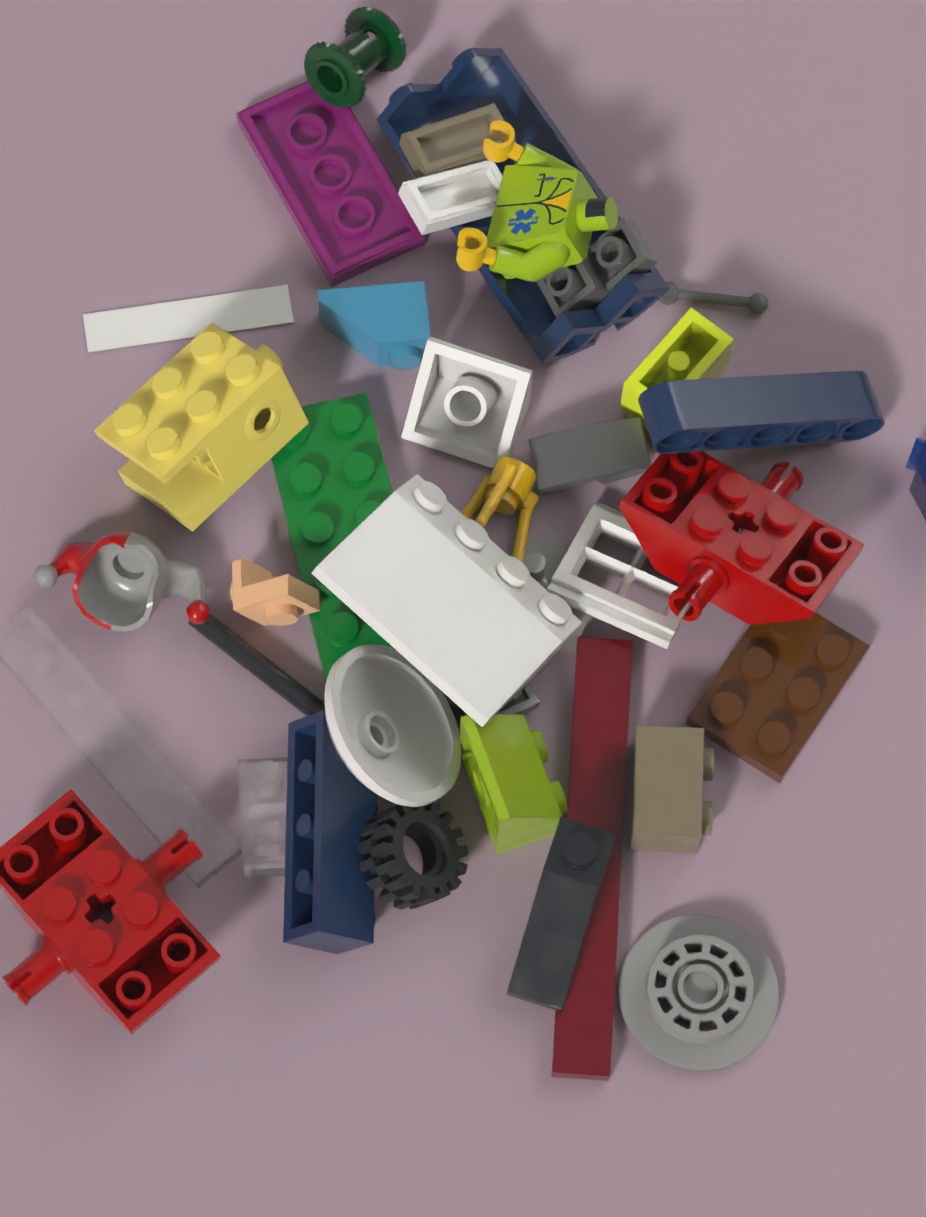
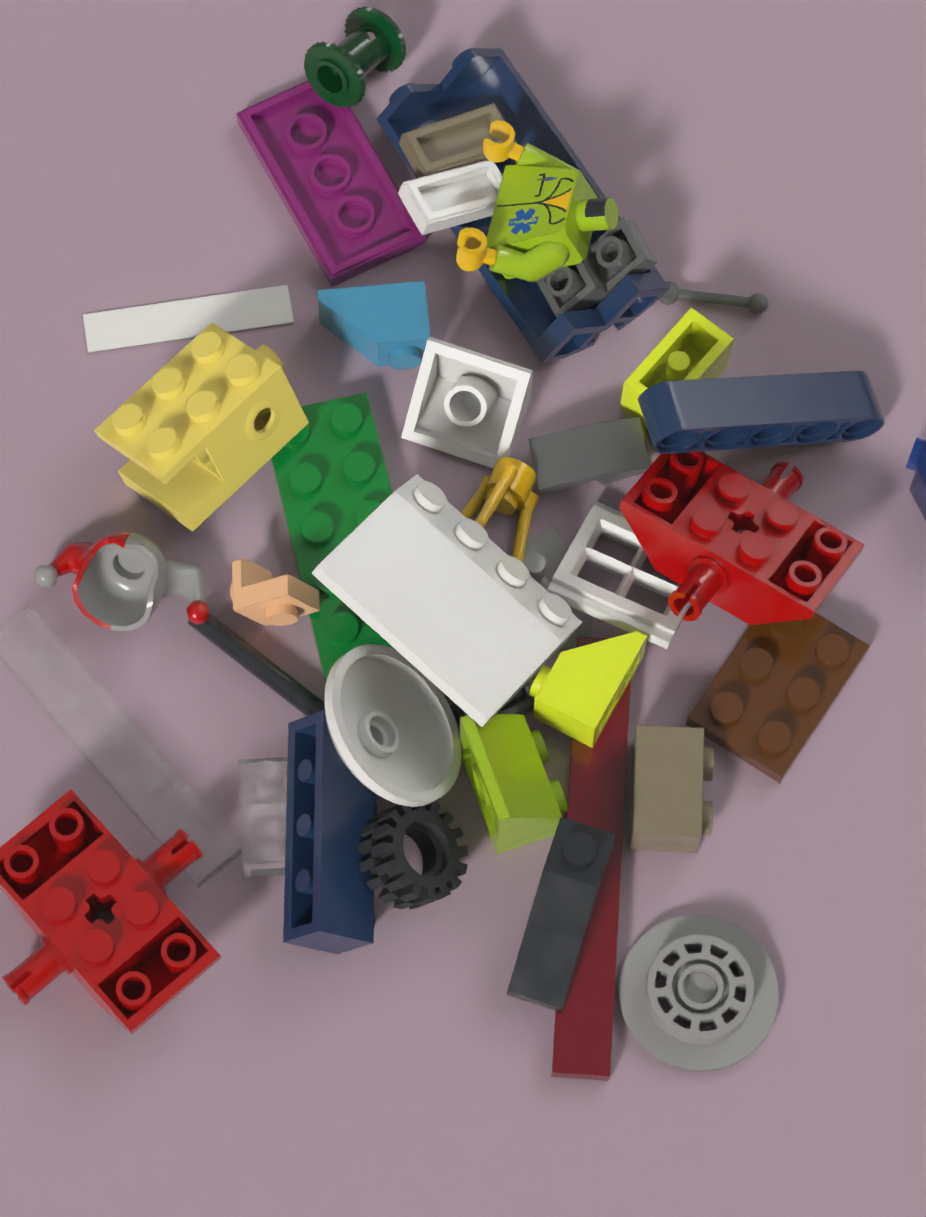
(586, 685): none -> neon yellow slope

